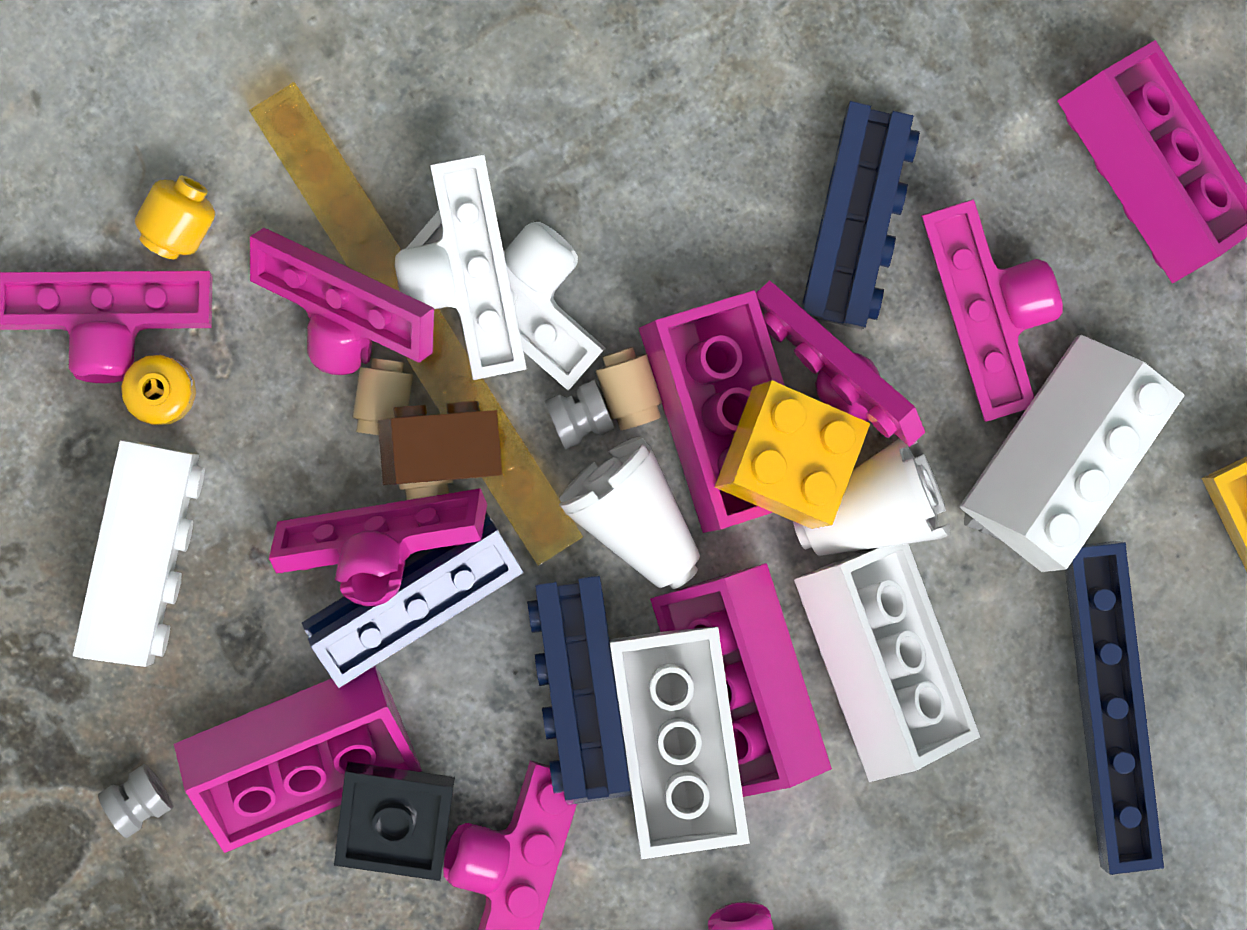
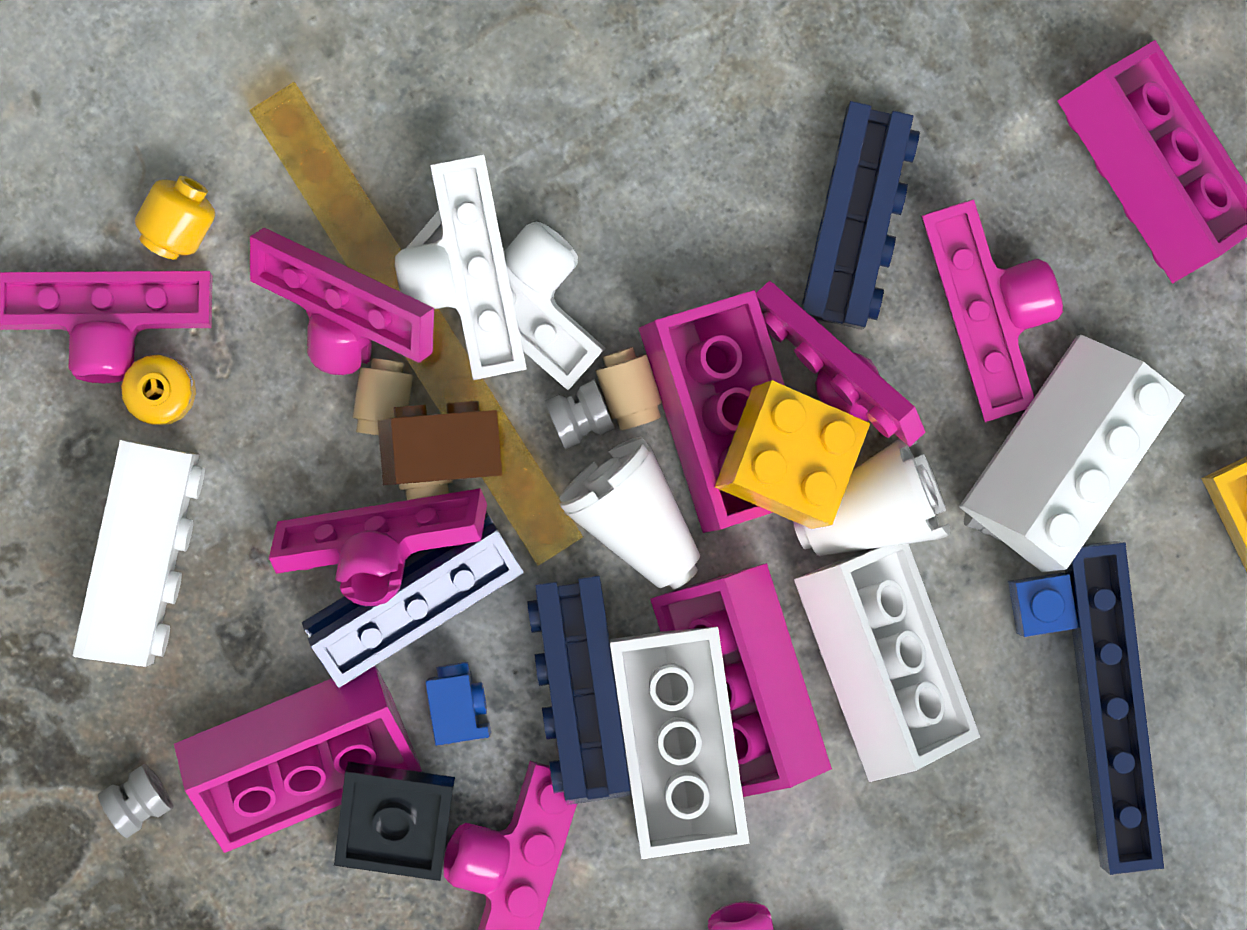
(456, 705): none -> blue brick
(1043, 604): none -> blue brick

